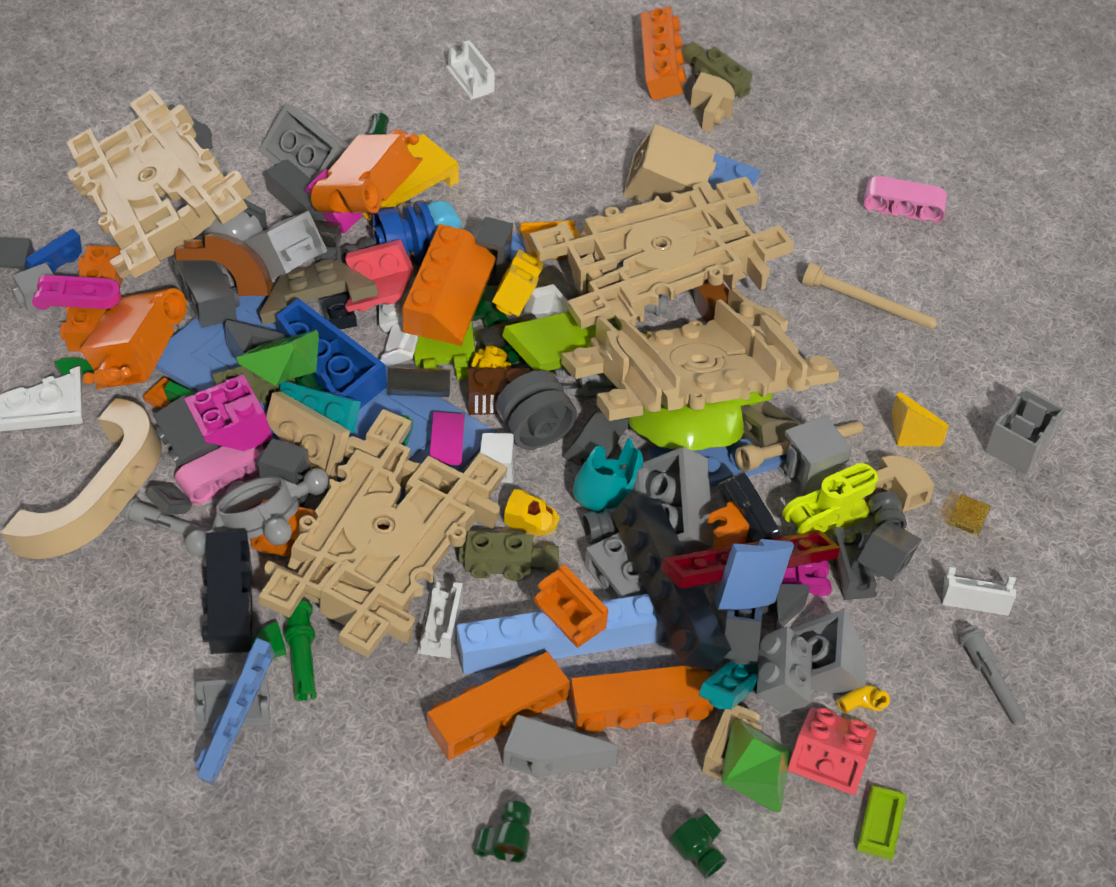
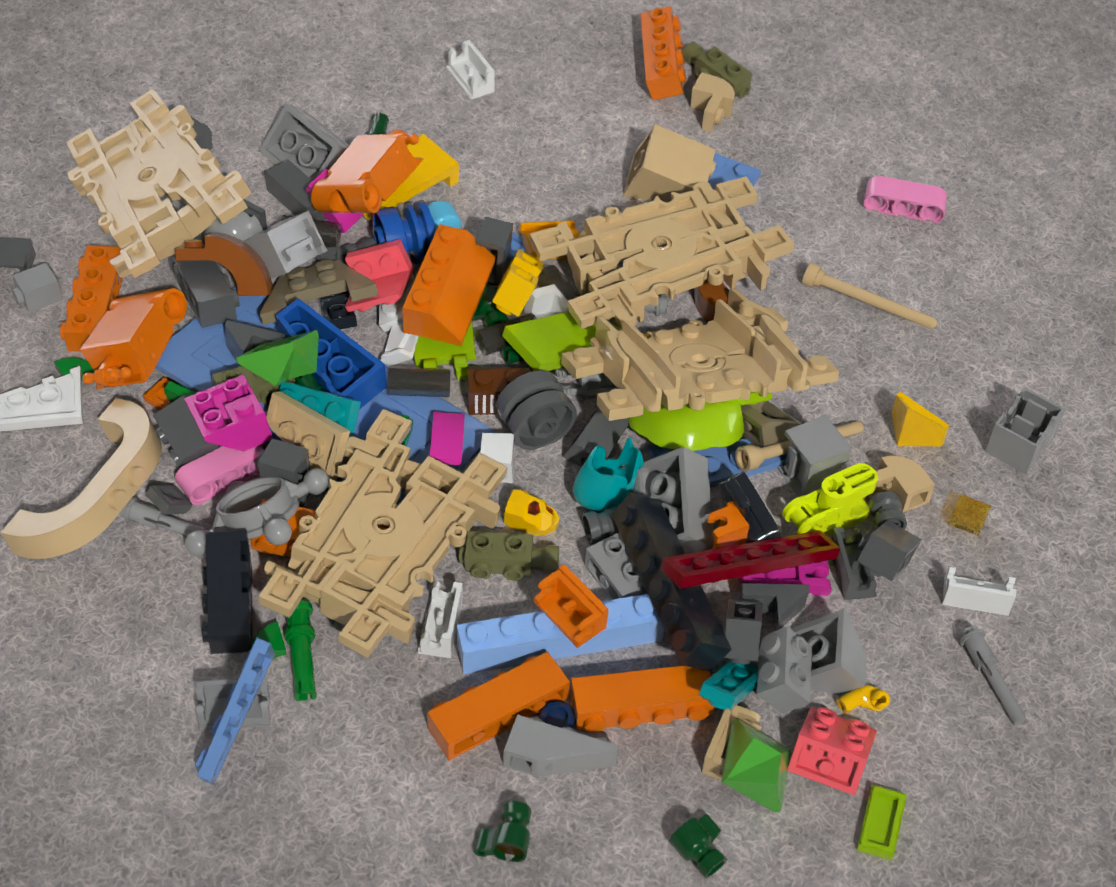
(58, 252): blue plate -> none
(76, 292): dark pink plate -> none
(490, 358): yellow gear -> none
(558, 714): none -> dark blue tile
(753, 574): medium blue slope -> none

